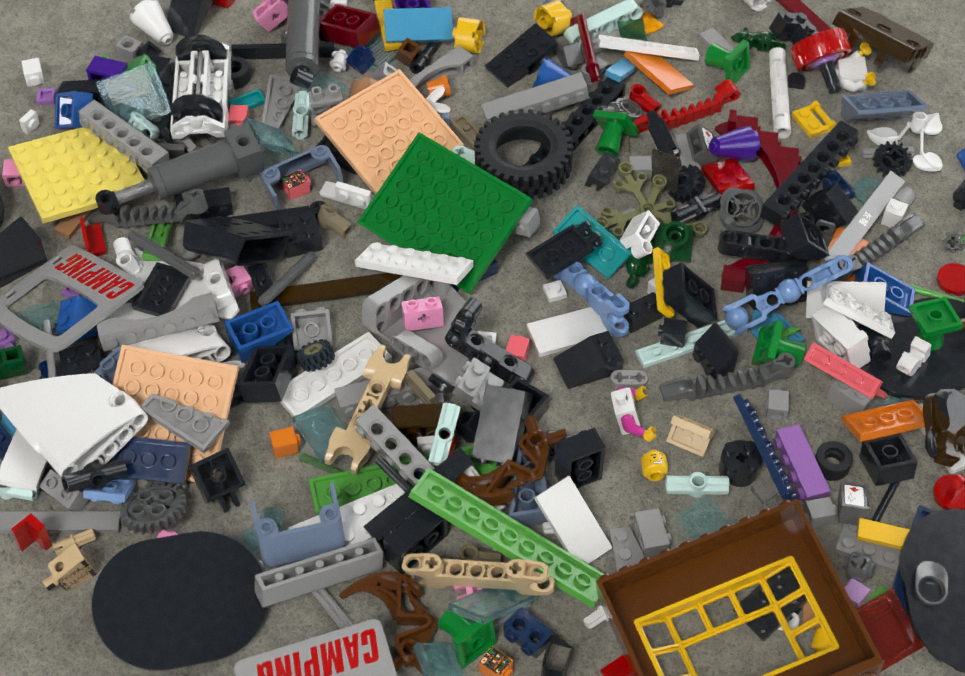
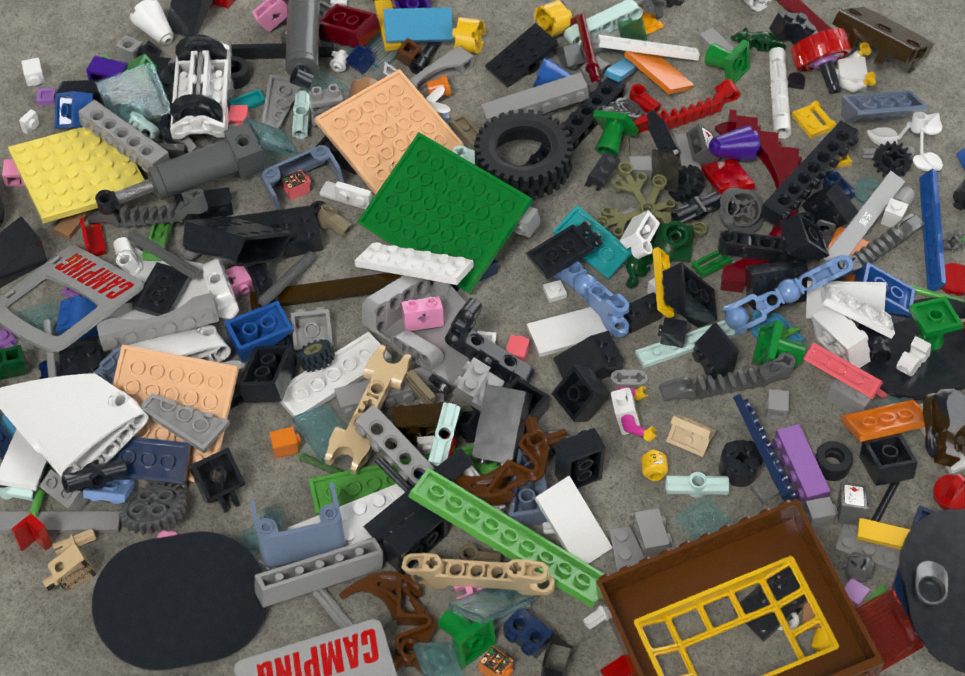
(39, 494): none -> bright green bar
(580, 393): none -> black brick
(713, 266): none -> green tile
(932, 230): none -> blue tile

